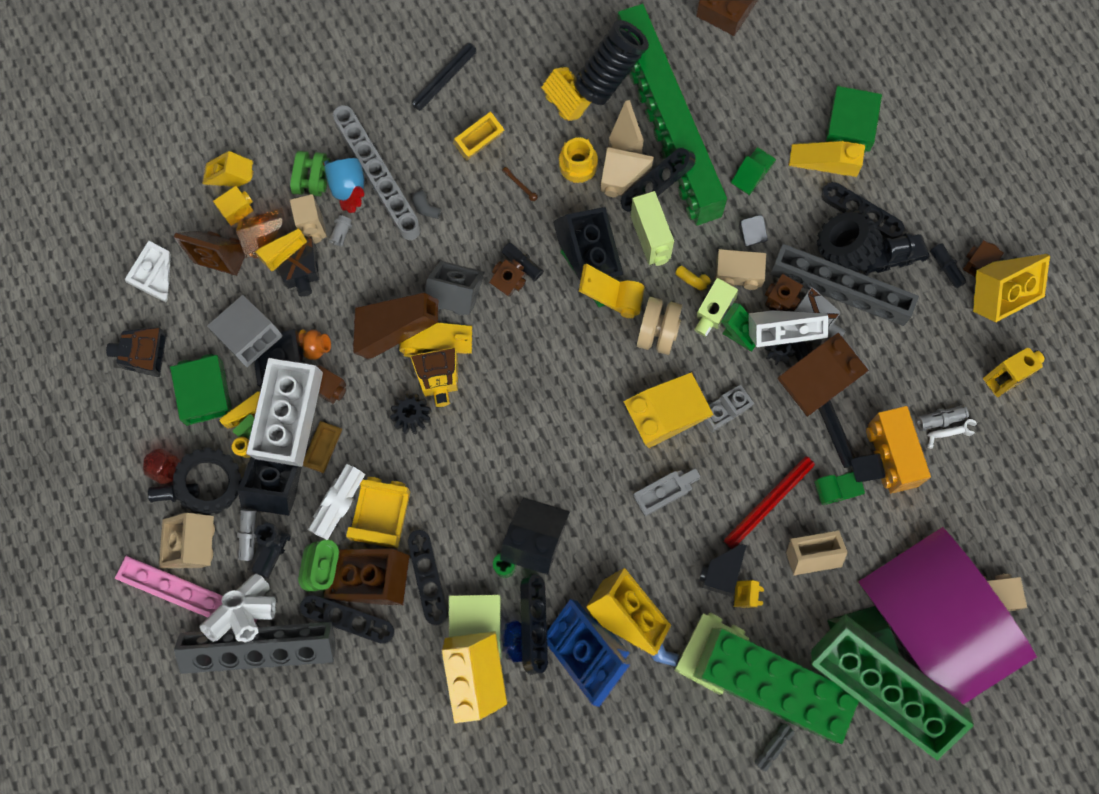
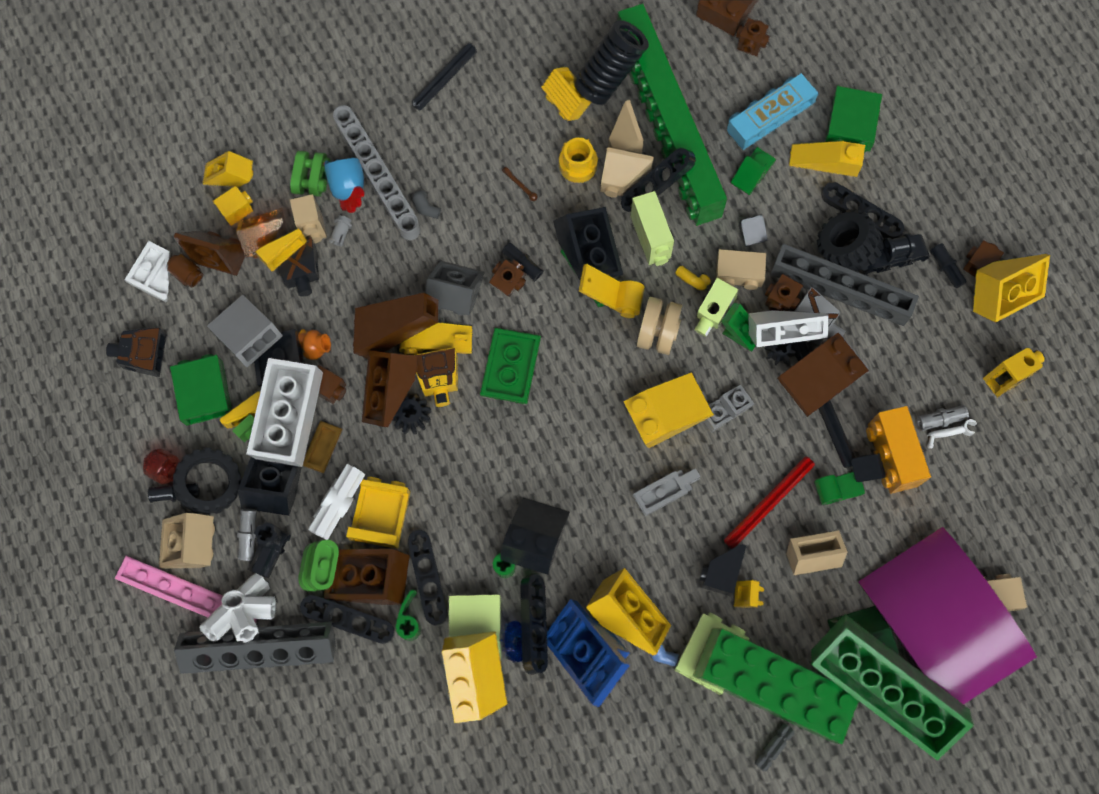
(184, 270): none -> reddish brown brick
(236, 446): yellow pin -> none
(387, 385): none -> reddish brown slope
(402, 620): none -> green panel
(478, 136): yellow brick -> none
(510, 366): none -> green tile
(752, 36): none -> reddish brown brick
(771, 111): none -> medium azure brick

